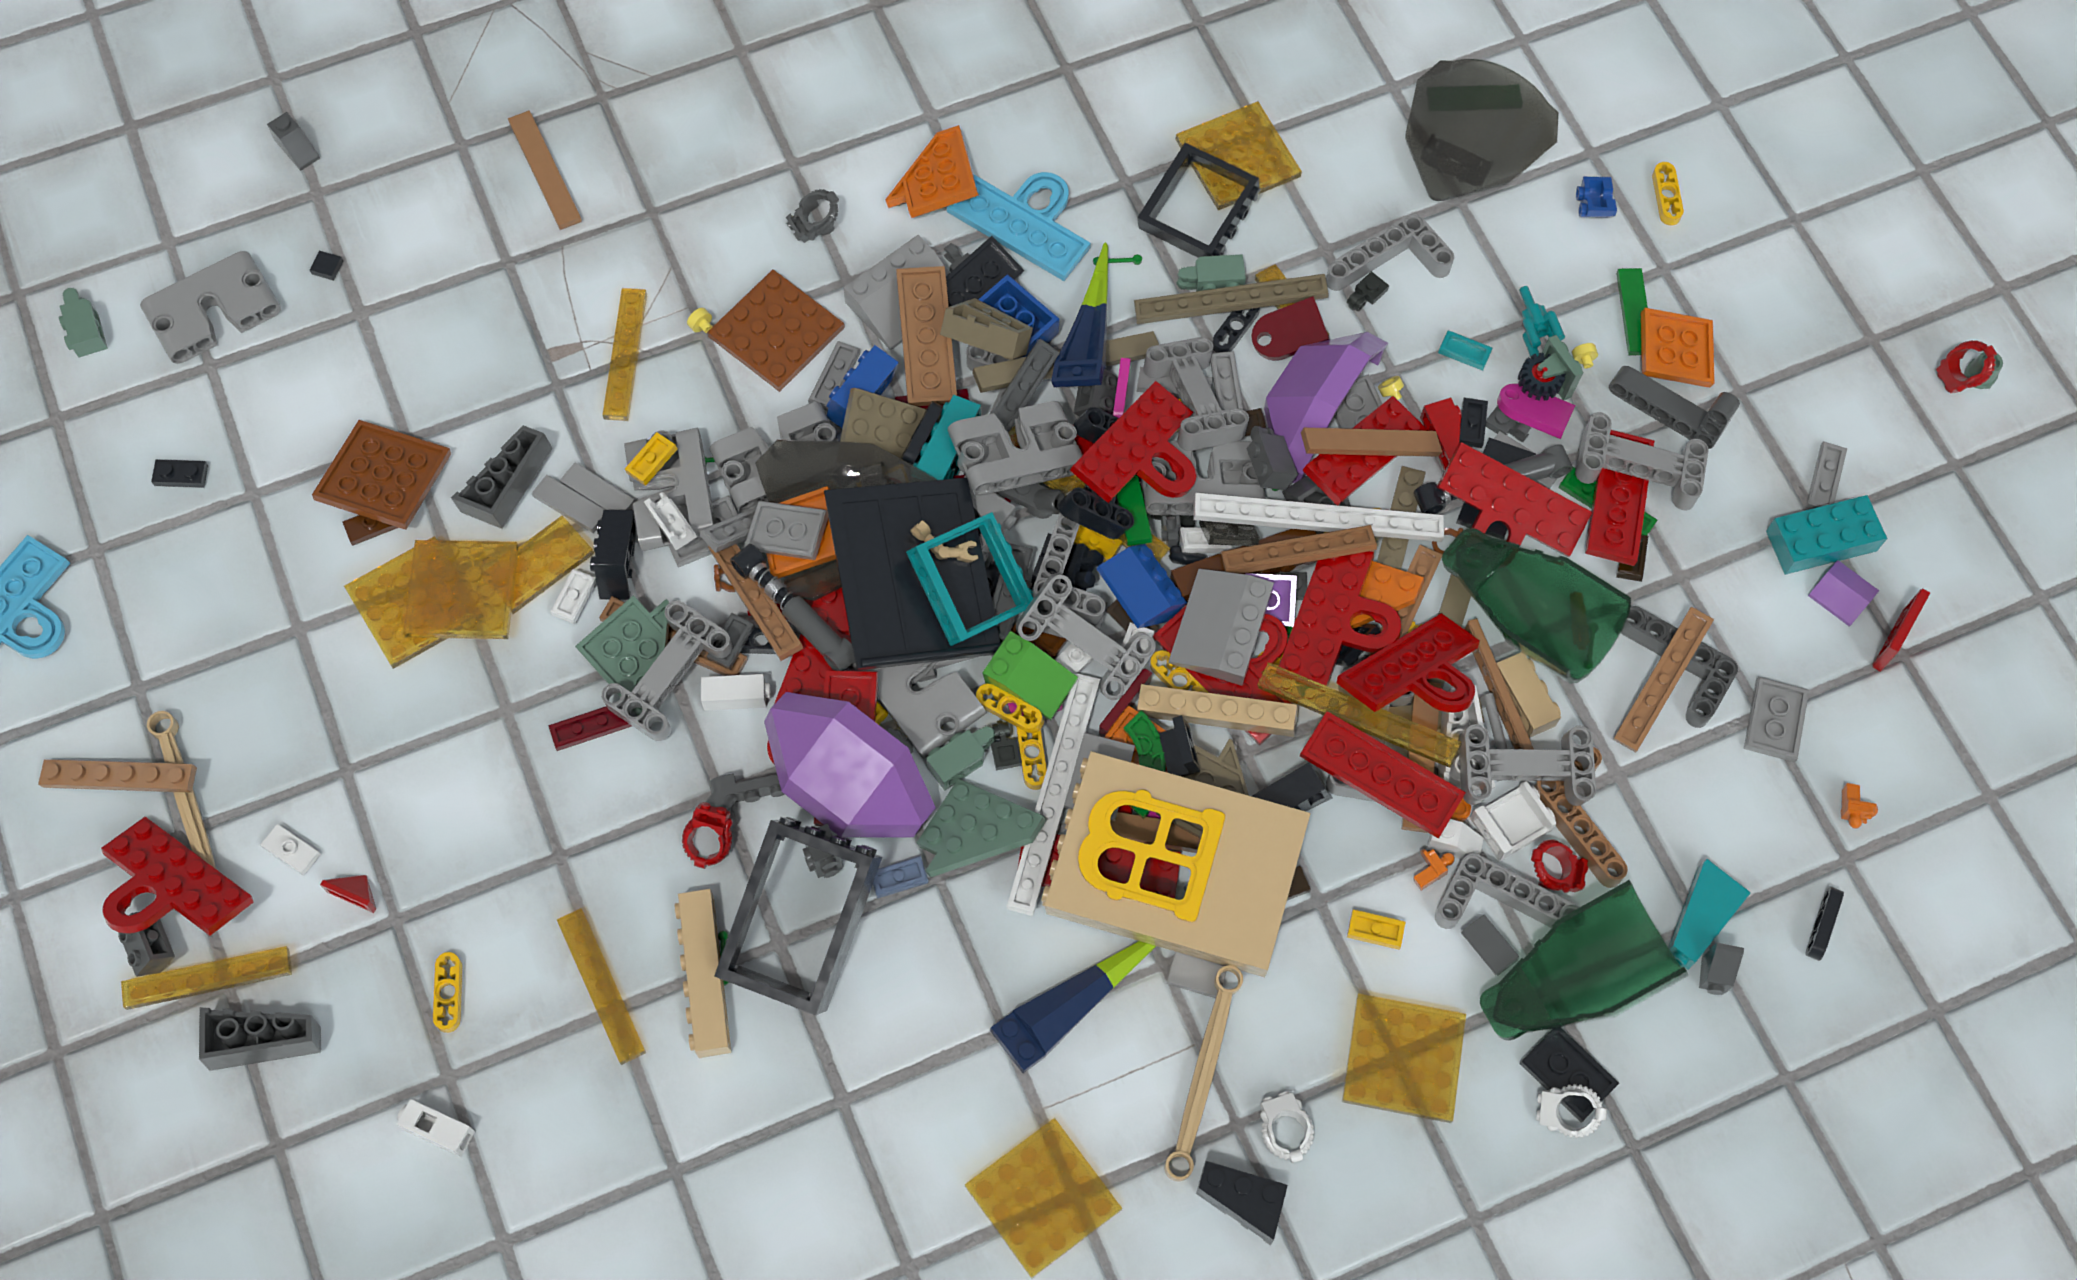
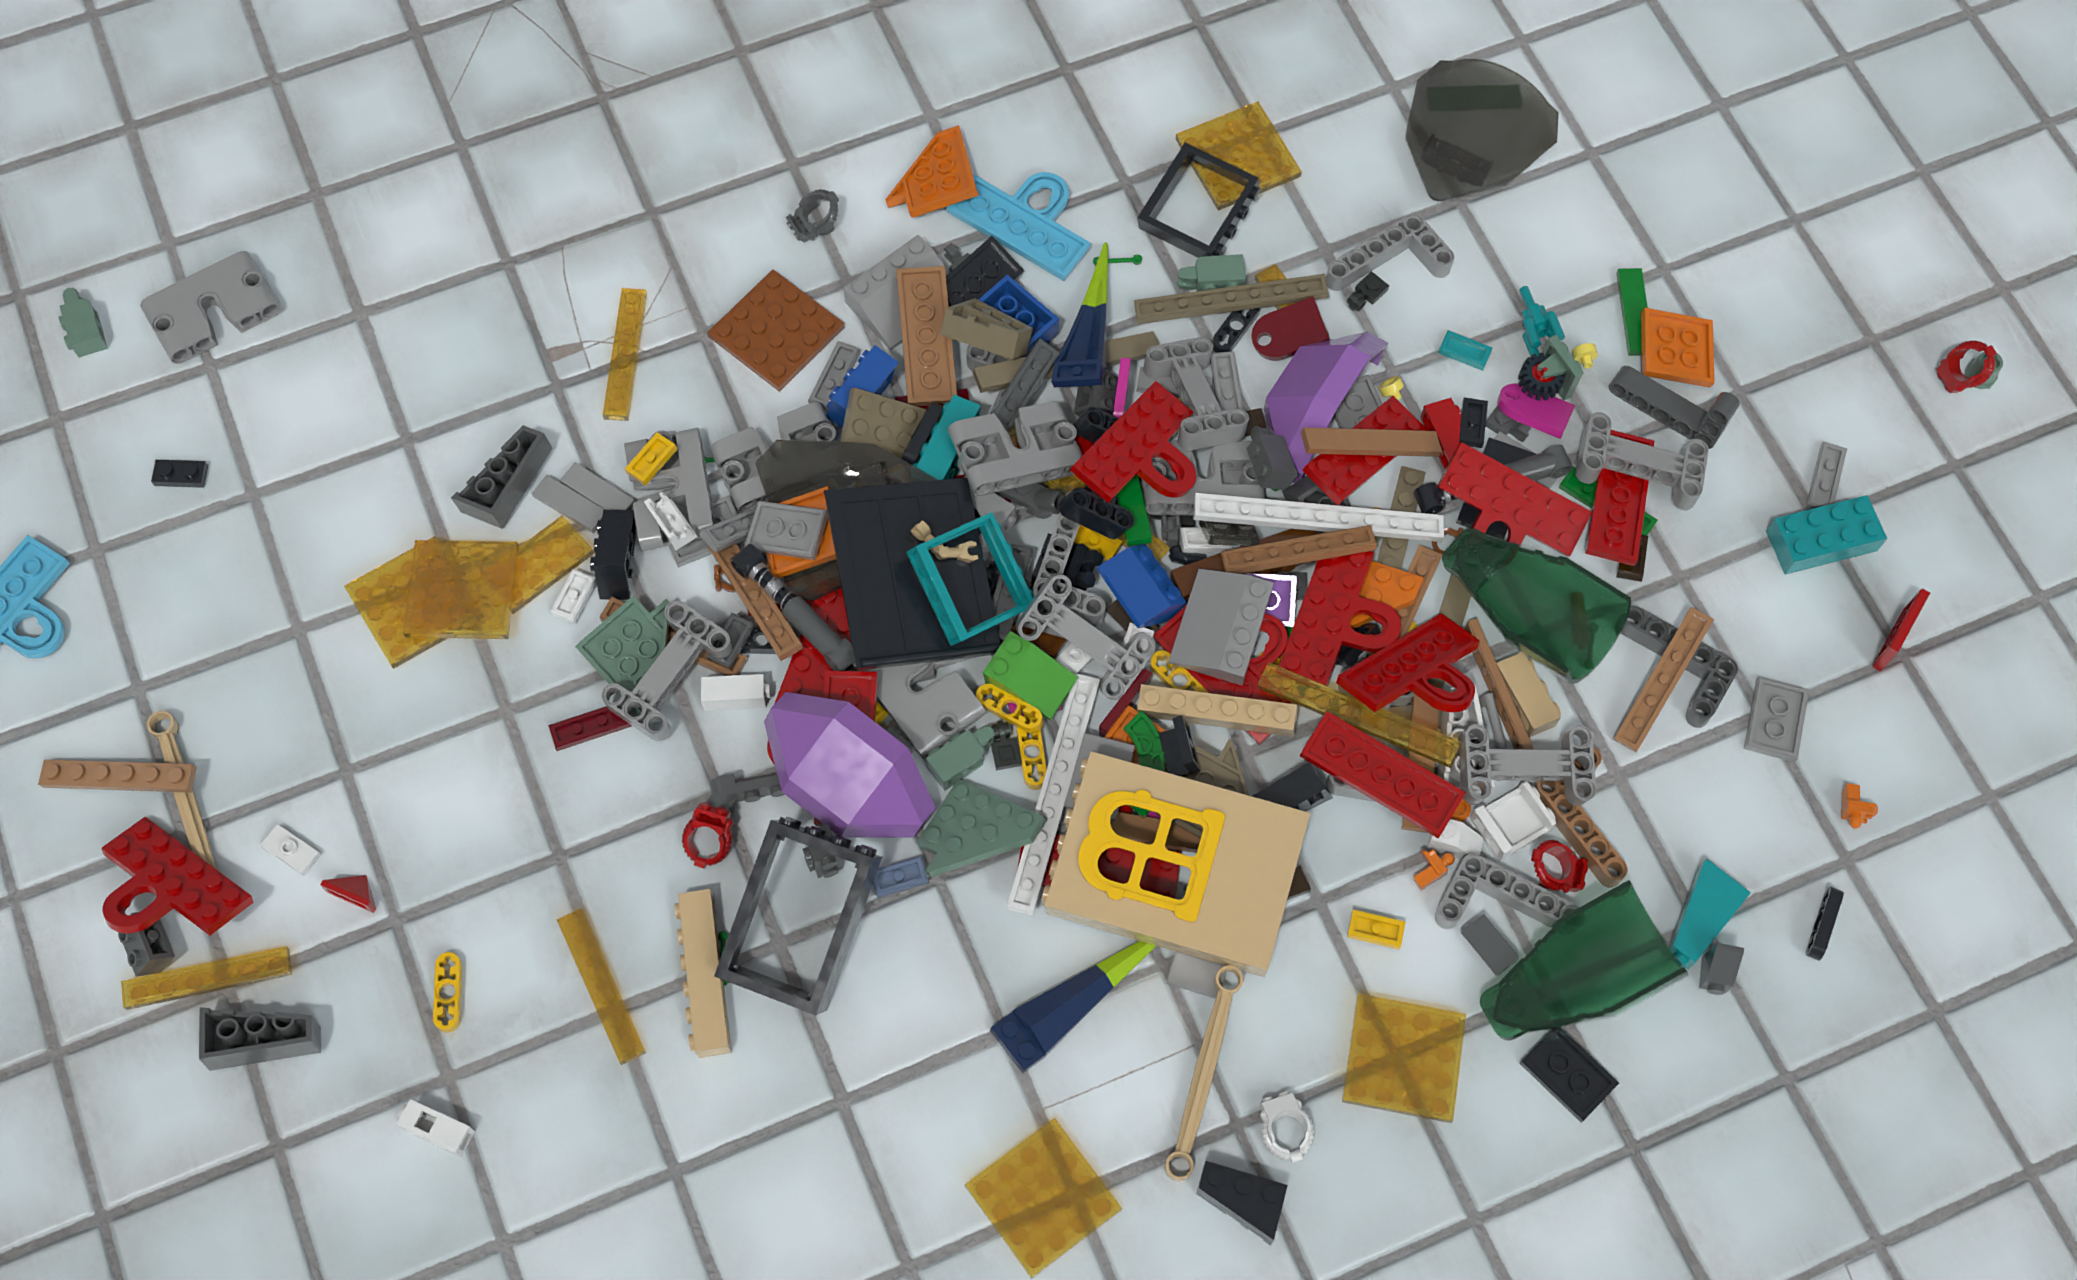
(293, 141): dark grey slope -> none
(326, 265): black tile -> none
(363, 528): reddish brown plate -> none
(381, 474): dark orange plate -> none
(544, 170): medium nougat tile -> none
(700, 320): light yellow tile -> none
(1550, 1116): white piece -> none
(1596, 197): blue cylinder -> none
(1664, 202): yellow beam -> none
(1843, 593): medium lavender slope -> none

